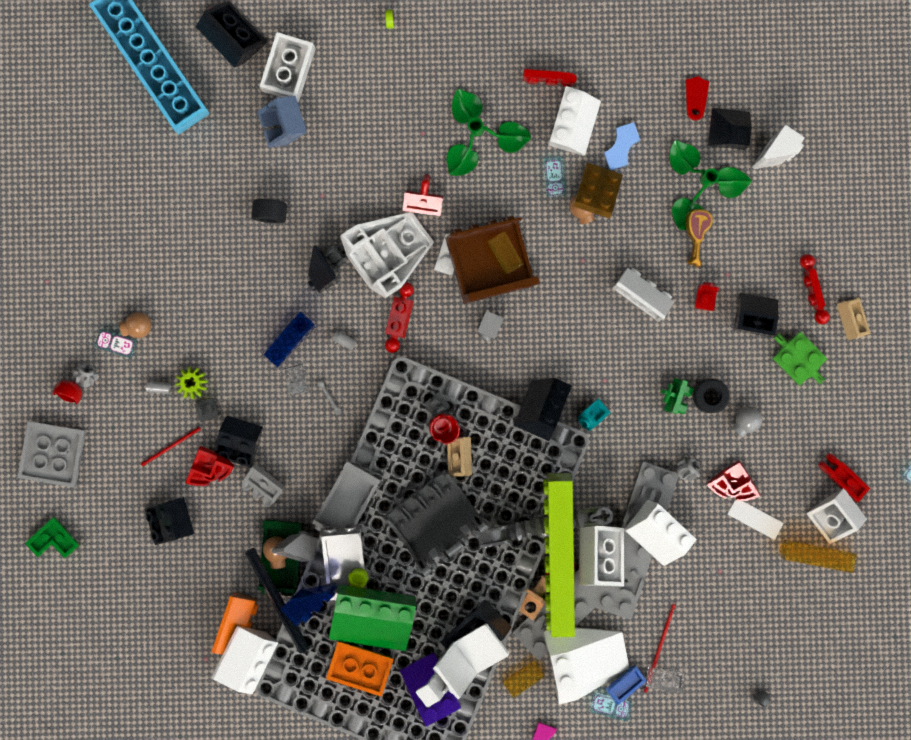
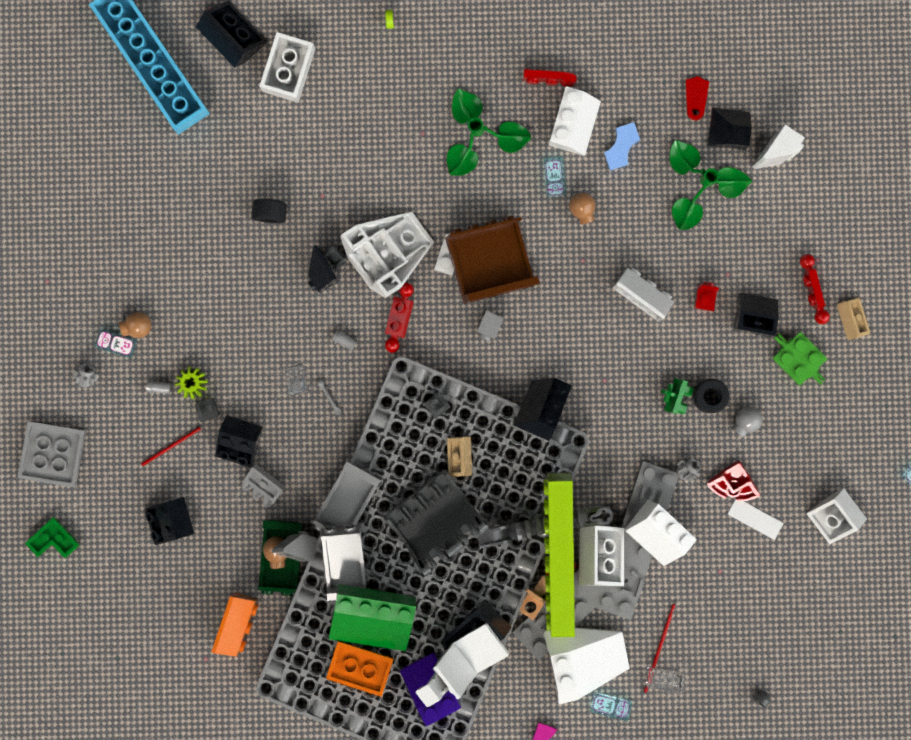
(68, 391): red hair -> none
(208, 467): red brick -> none
(244, 659): white slope -> none
(276, 599): black axle -> none
(283, 113): sand blue piece -> none
(290, 339): clear blue slope -> none
(306, 601): clear blue slope -> none
(358, 577): lime tile -> none
(421, 201): plate -> none
(444, 428): red hair -> none
(505, 252): clear yellow tile -> none
(523, 678): clear yellow tile -> none
(593, 415): teal bracket -> none
(598, 190): pearl gold plate -> none
(626, 685): blue tile -> none
(697, 223): pearl gold piece -> none
(818, 556): clear yellow brick -> none
(845, 478): red hinge -> none

